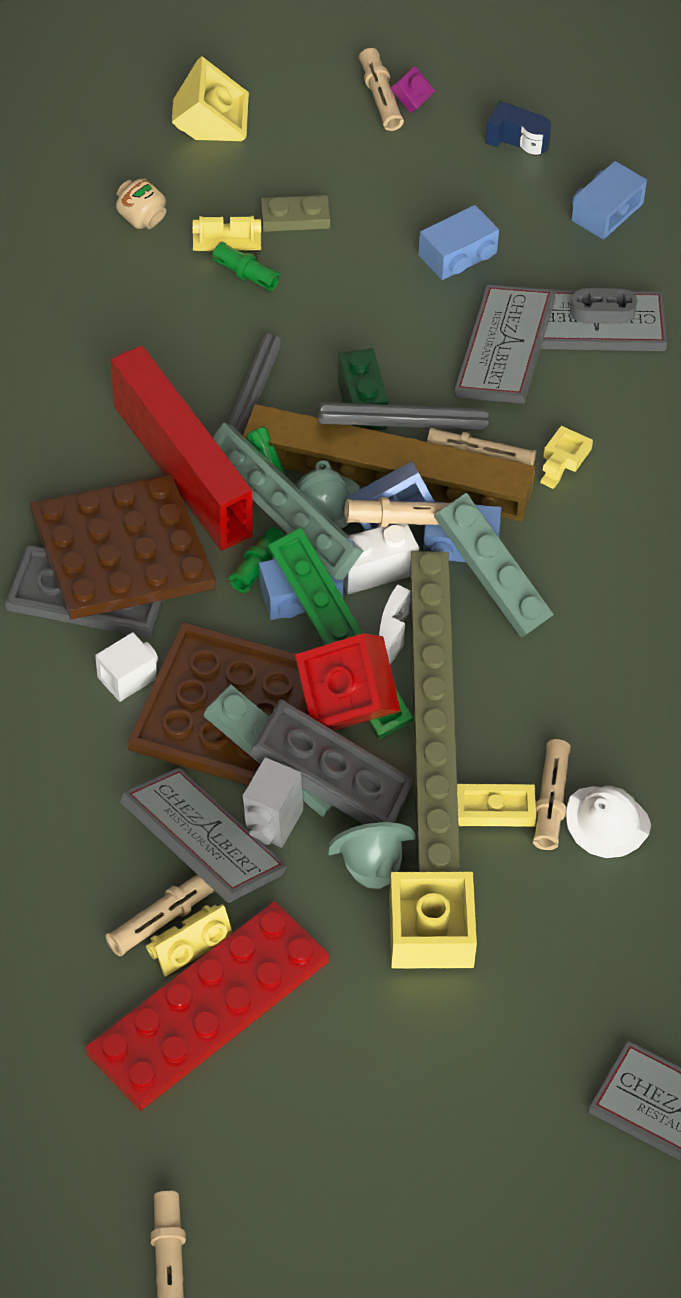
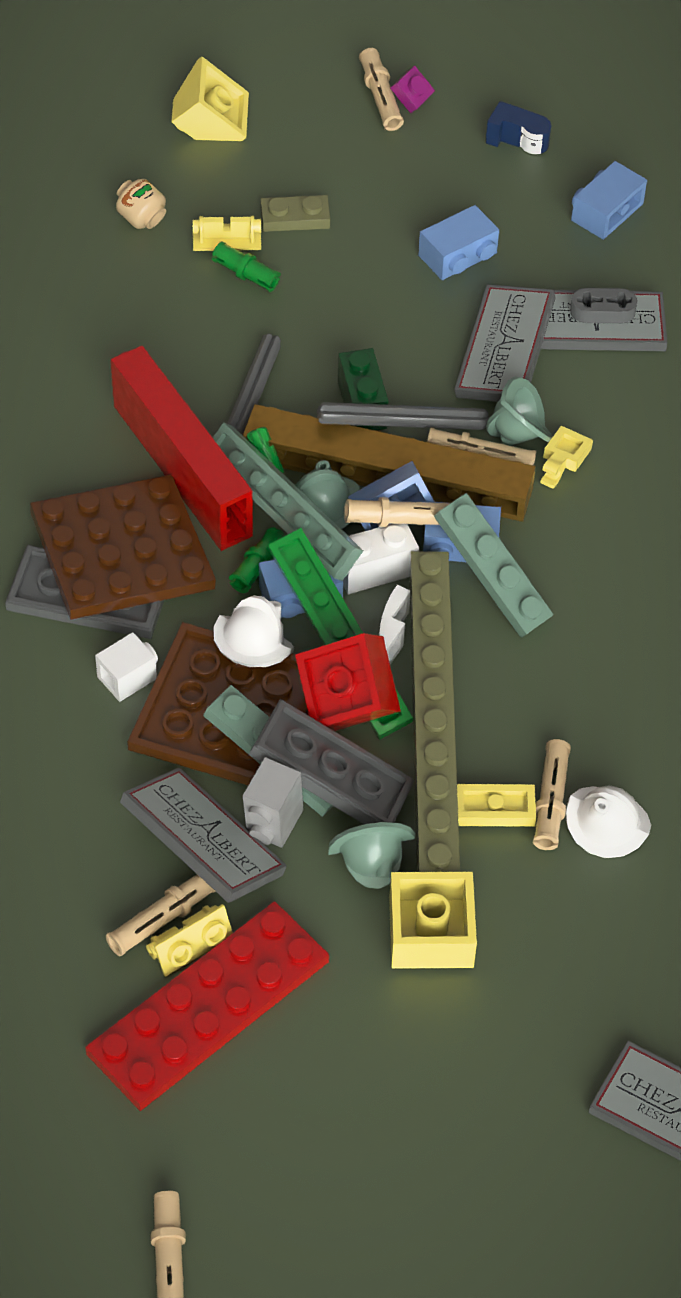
(253, 633): none -> white helmet
(518, 414): none -> sand green helmet

